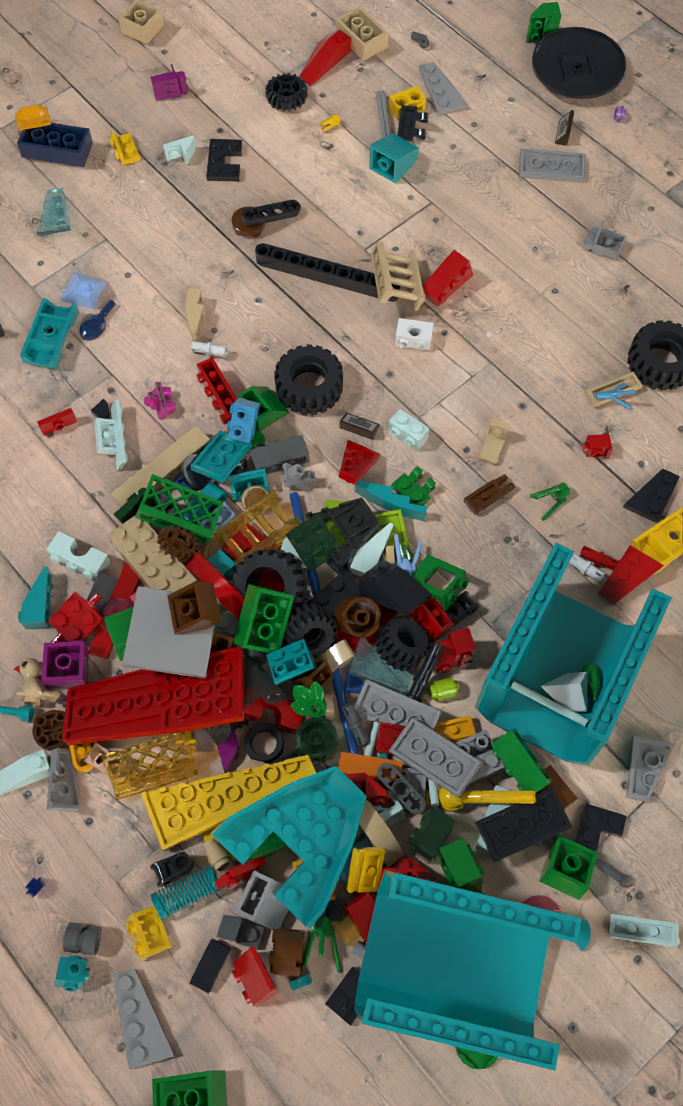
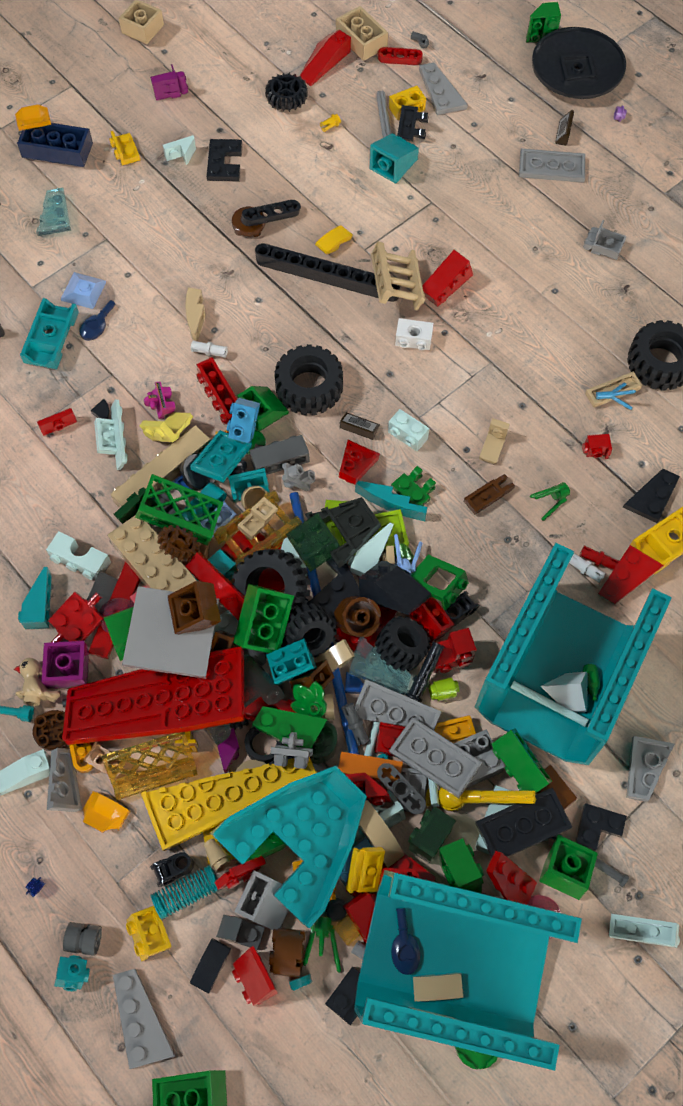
(104, 813): none -> light orange slope
(166, 430): none -> light yellow bracket
(258, 518): none -> tan slope
(281, 723): none -> green wing
(282, 752): none -> light grey hips
(331, 240): none -> yellow slope
(385, 56): none -> red beam
(404, 949): none -> dark blue piece
(437, 987): none -> tan slope
(510, 879): none -> red wing
(584, 935): teal tile -> none

